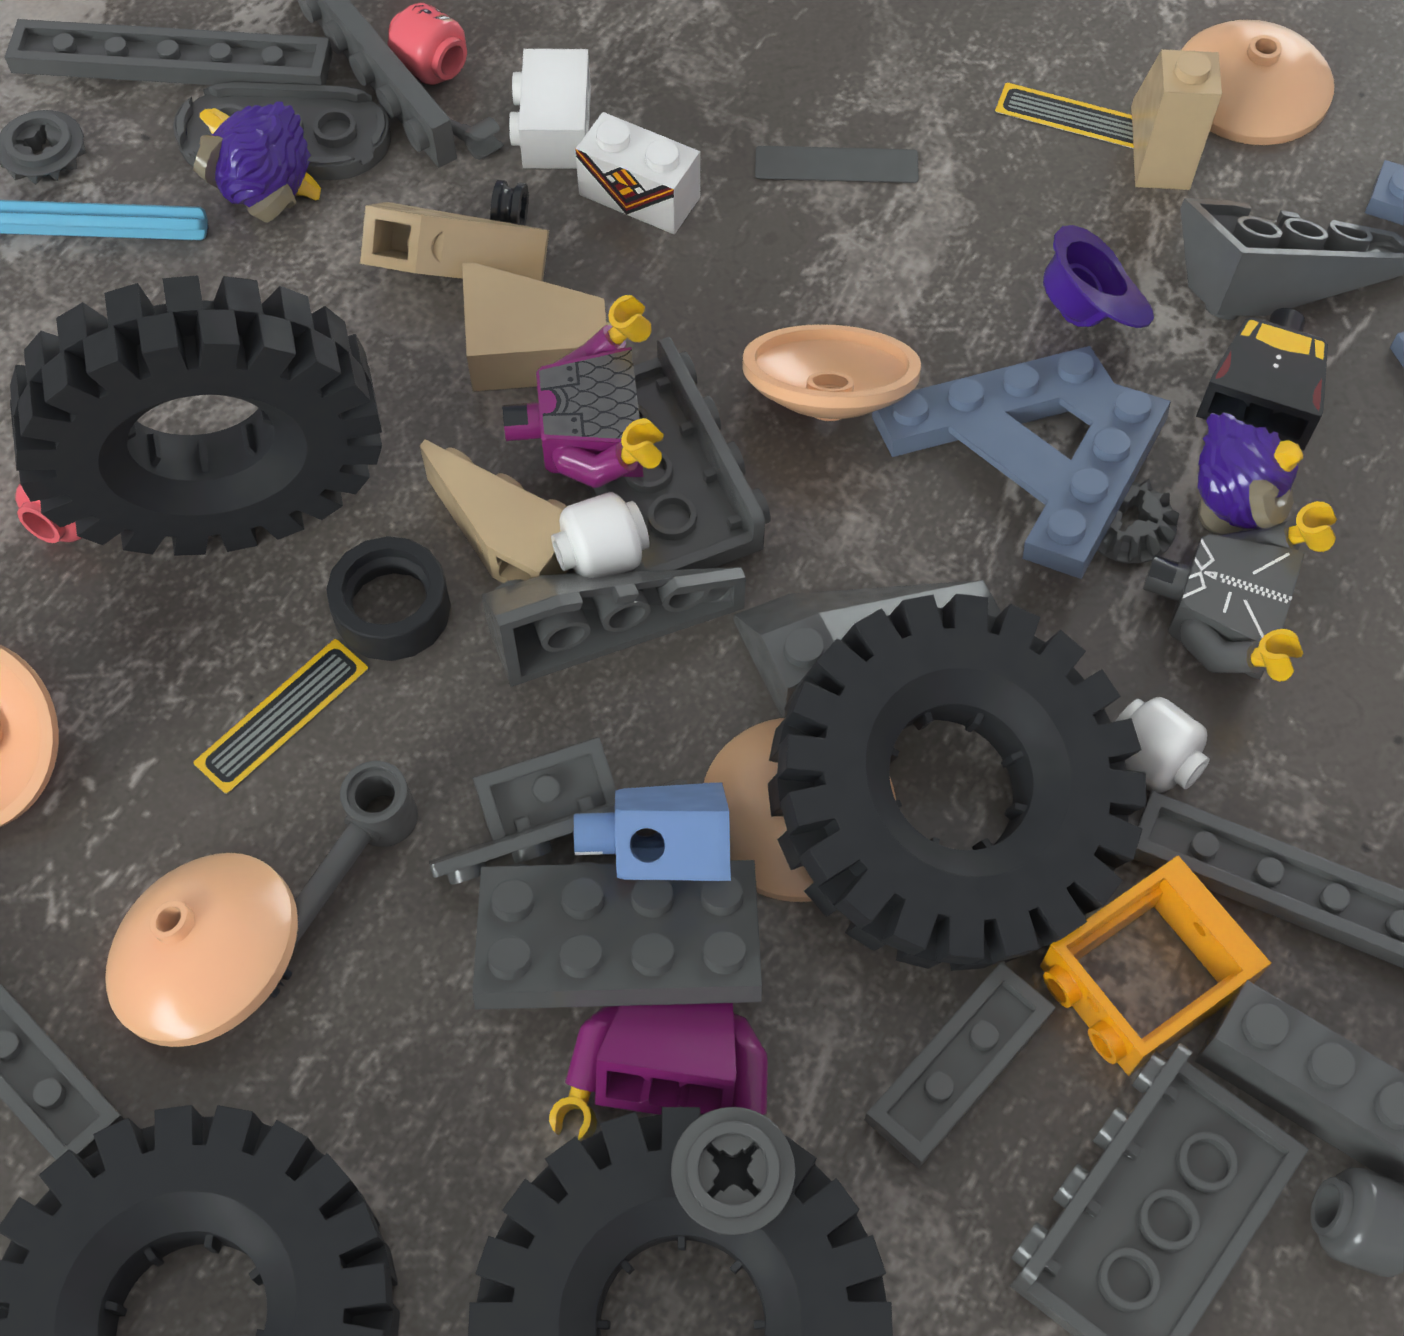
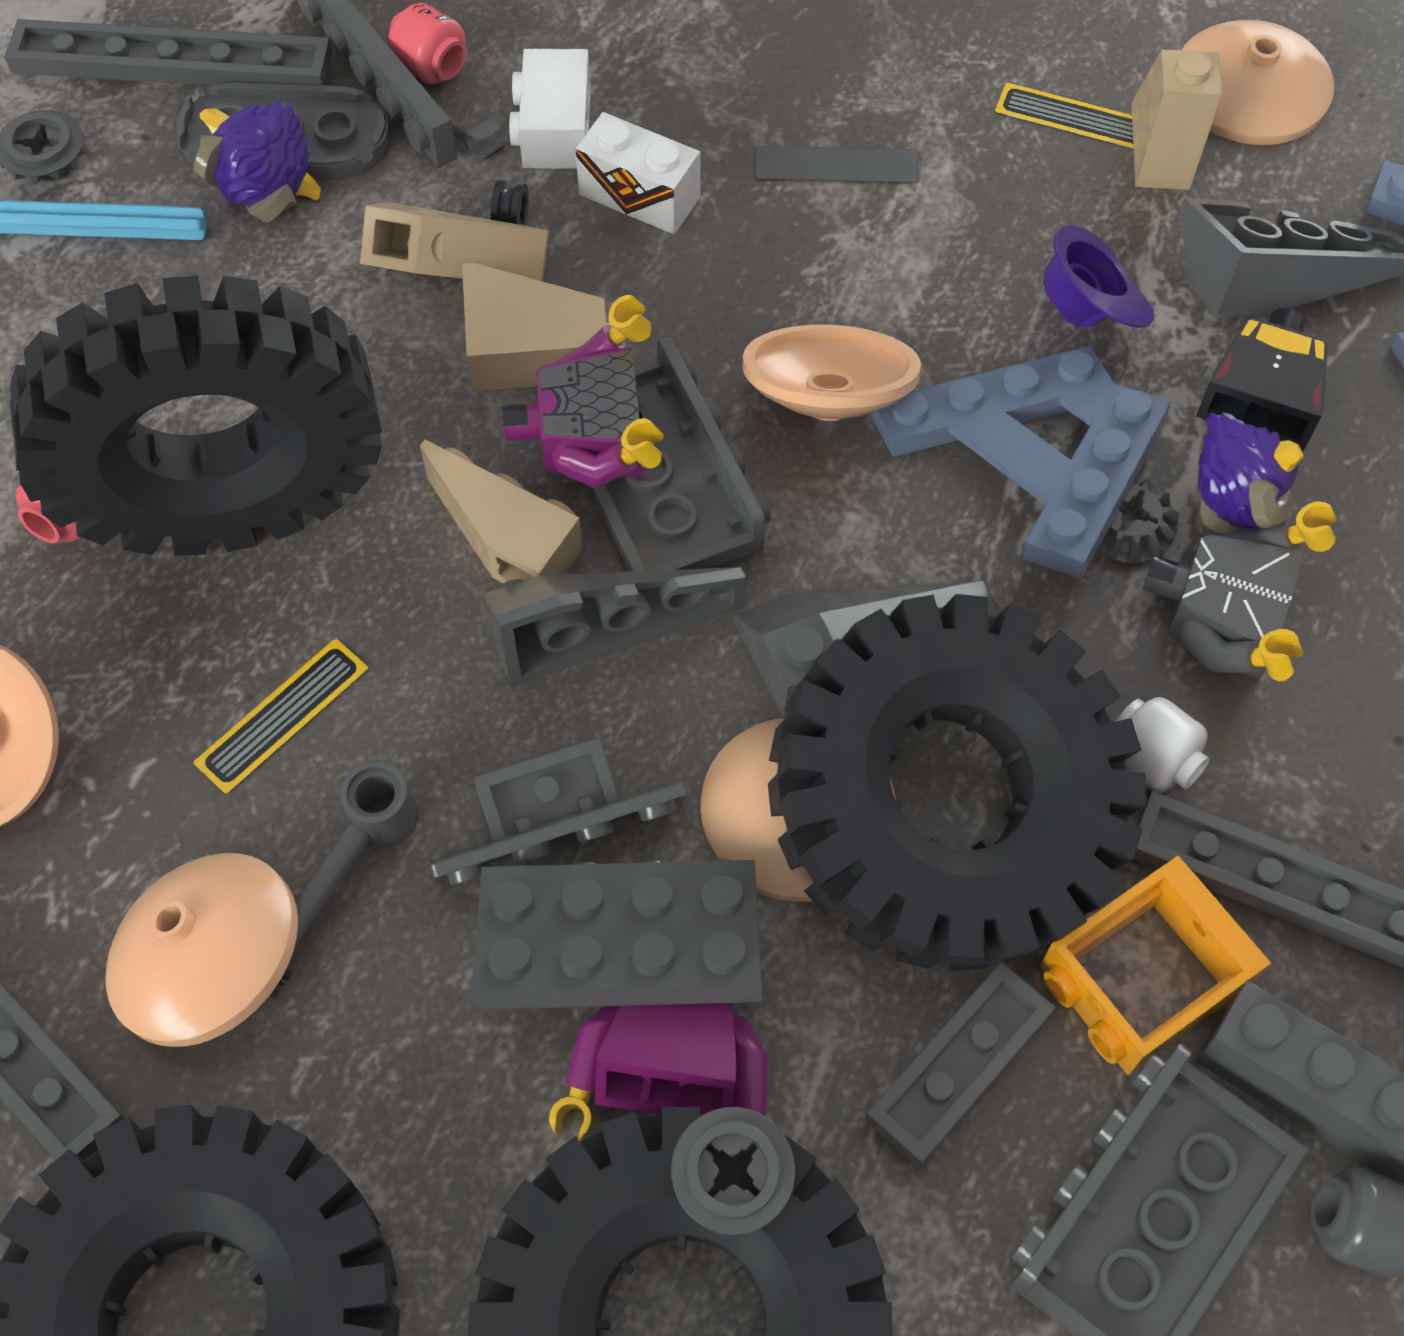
(381, 558): black tyre -> none
(601, 536): white head -> none
(689, 838): medium blue torso -> none

